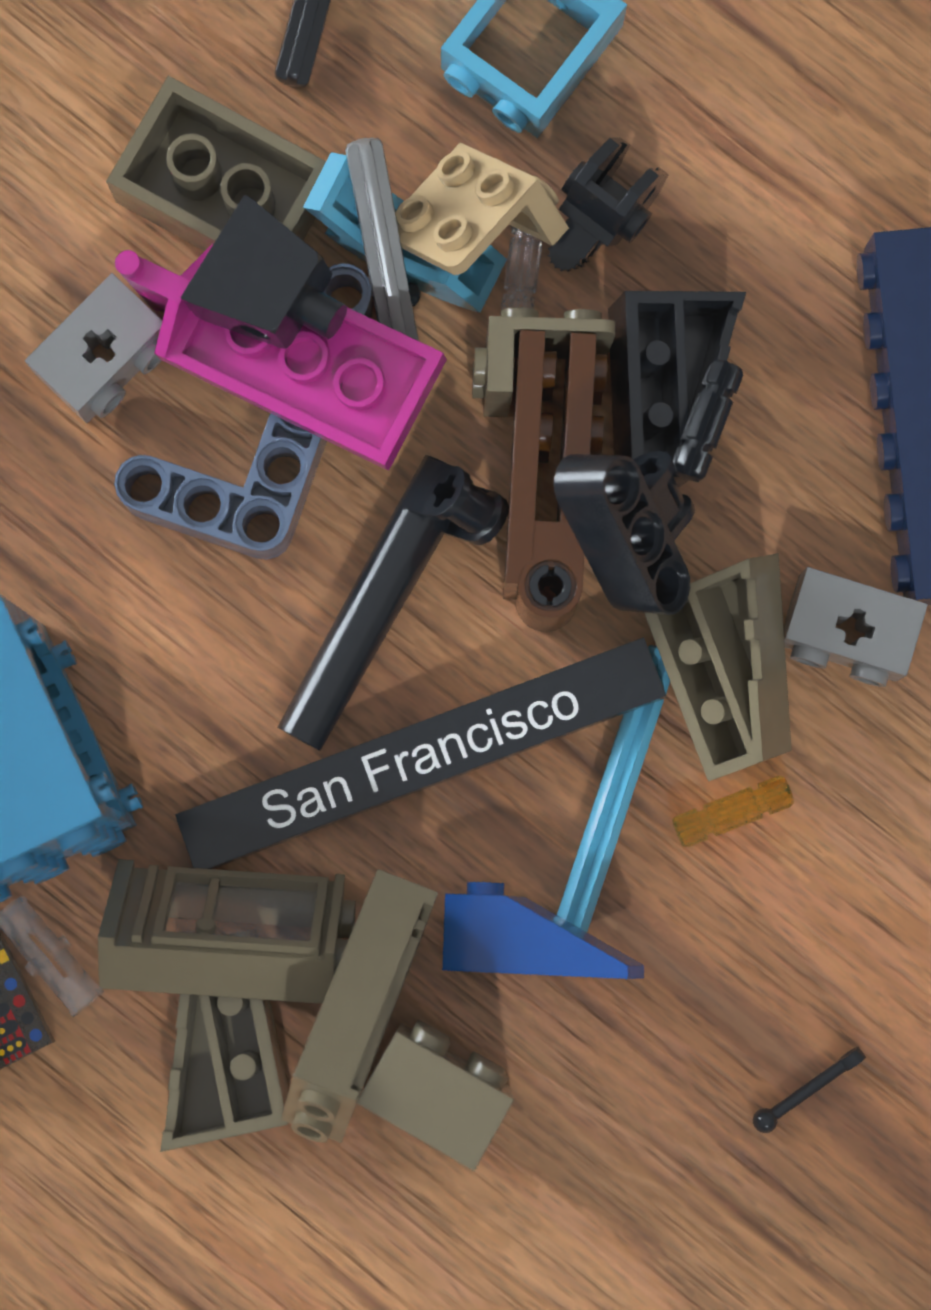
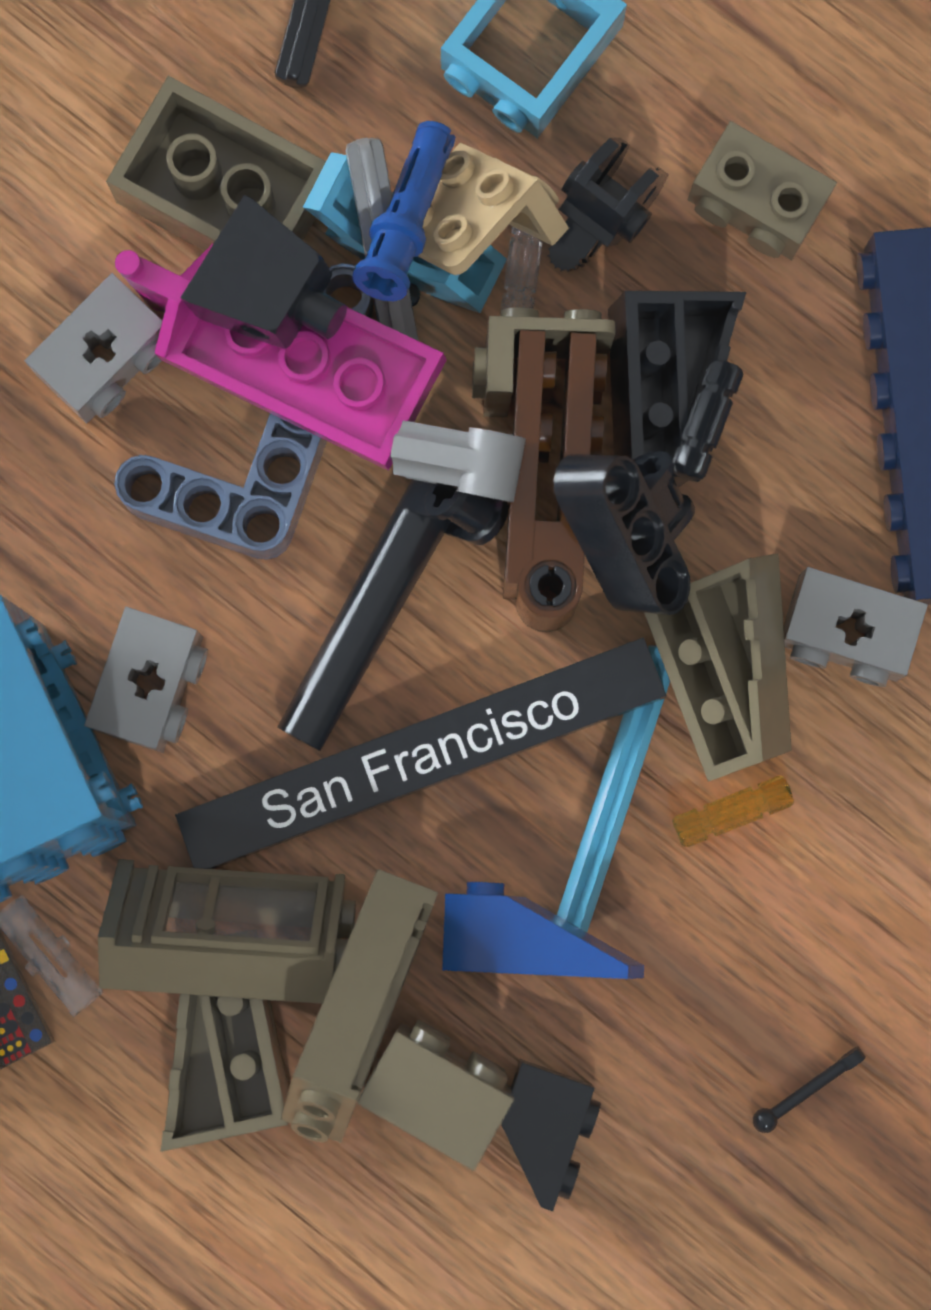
(138, 647): none -> light grey brick
(399, 231): none -> blue pin
(474, 461): none -> light grey piece
(545, 1126): none -> black slope
(760, 192): none -> dark tan brick

